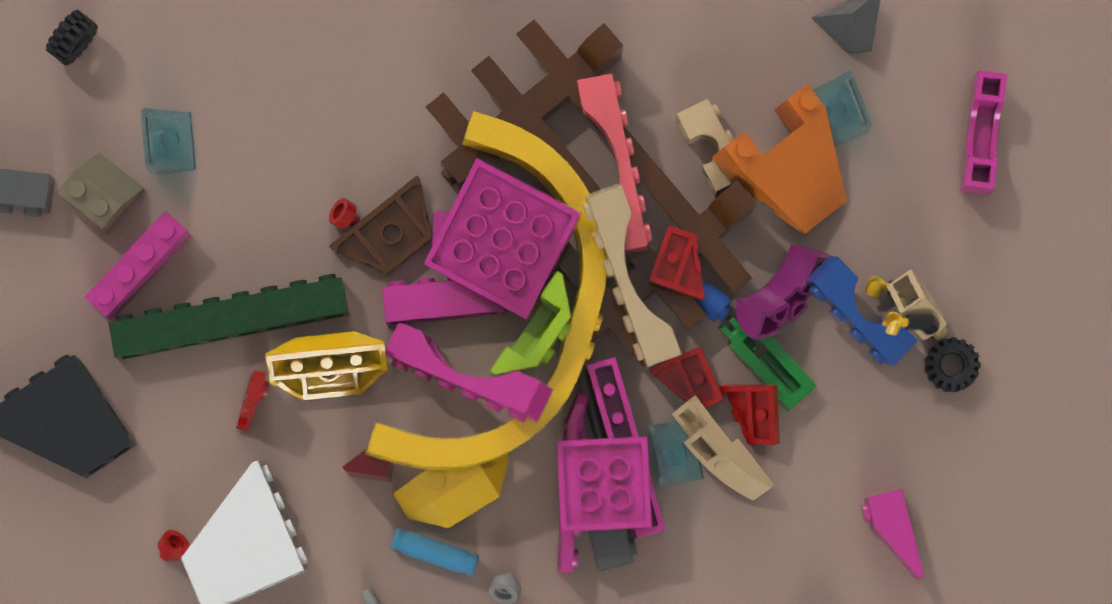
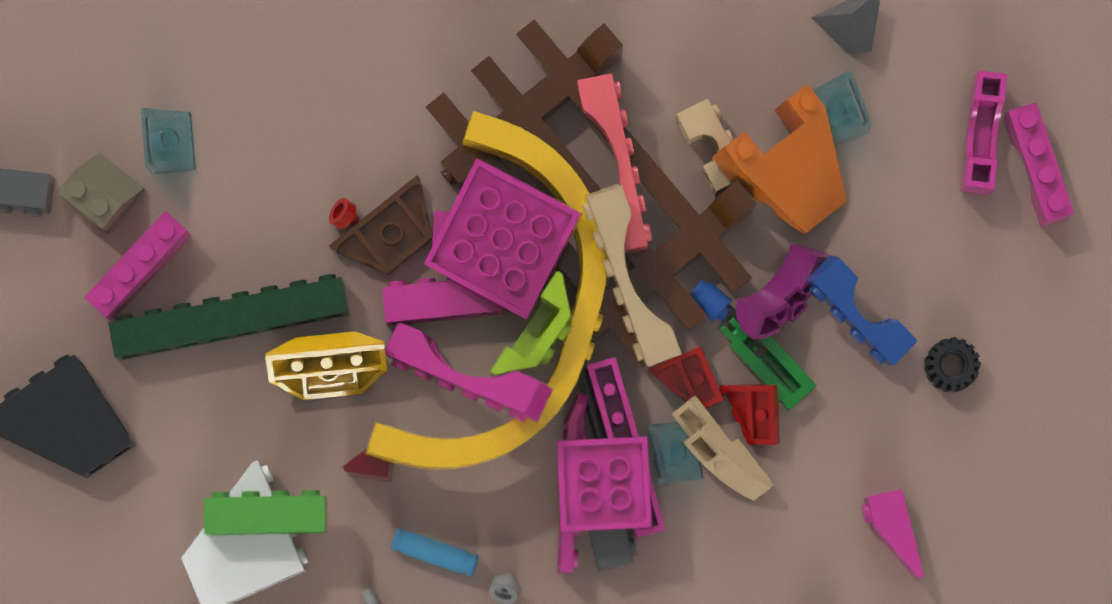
(71, 37): black tyre -> none
(172, 545): red tile -> none
(256, 390): red wing -> none
(265, 514): none -> bright green brick
(452, 494): yellow wedge -> none
(679, 264): red wing -> none
(914, 304): torso -> none
(1045, 179): none -> dark pink arch

